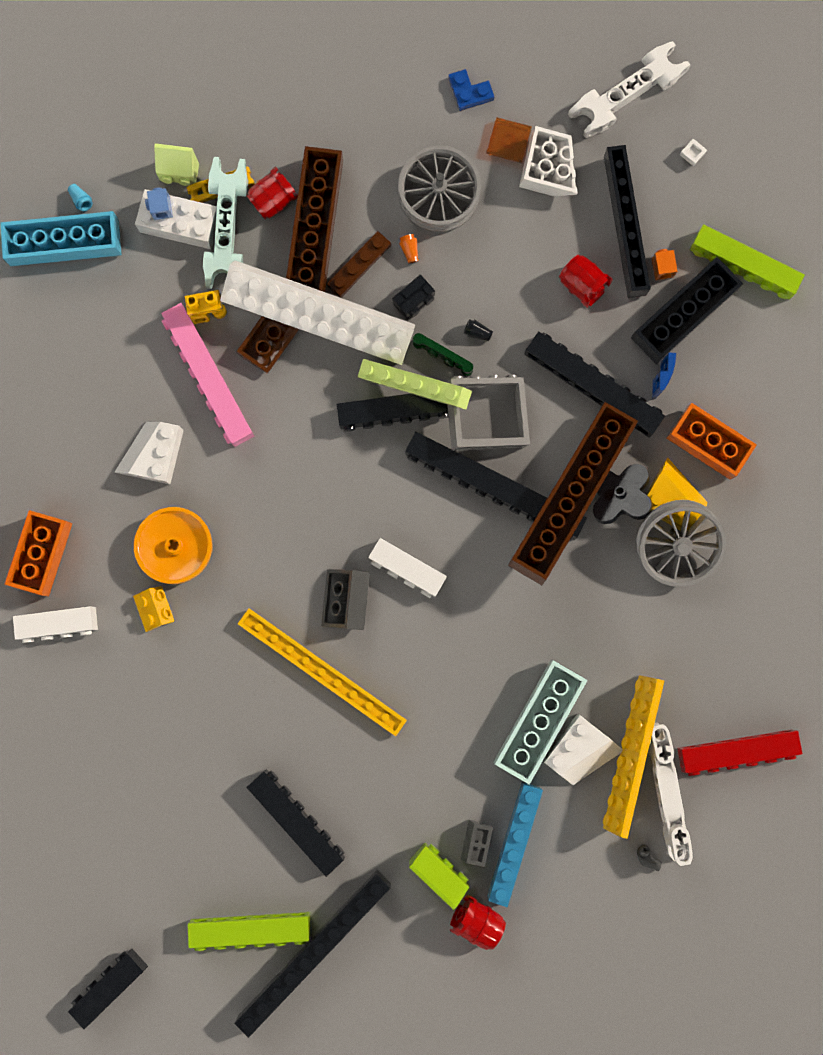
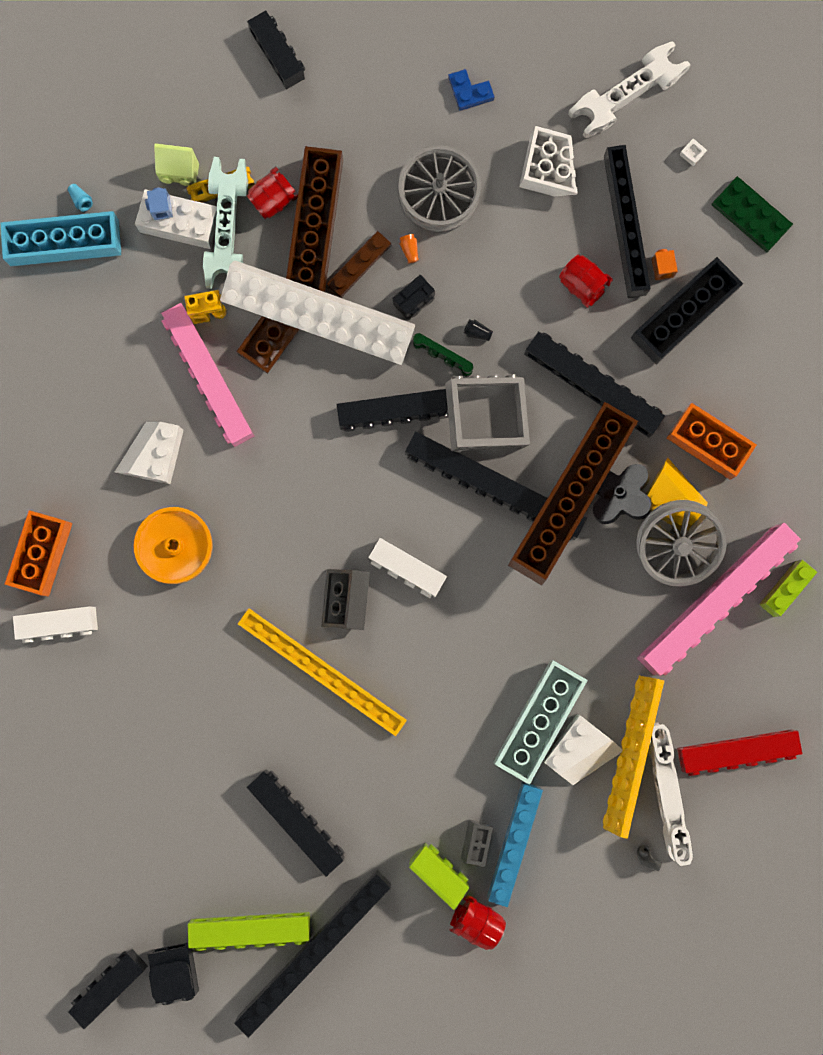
(153, 608): yellow bracket -> none
(172, 974): none -> black brick
(276, 49): none -> black brick
(415, 384): yellowish green brick -> none
(509, 140): clear orange tile -> none
(663, 377): blue slope -> none
(718, 599): none -> bright pink brick
(747, 262): lime brick -> none
(752, 214): none -> dark green plate
(788, 588): none -> lime brick

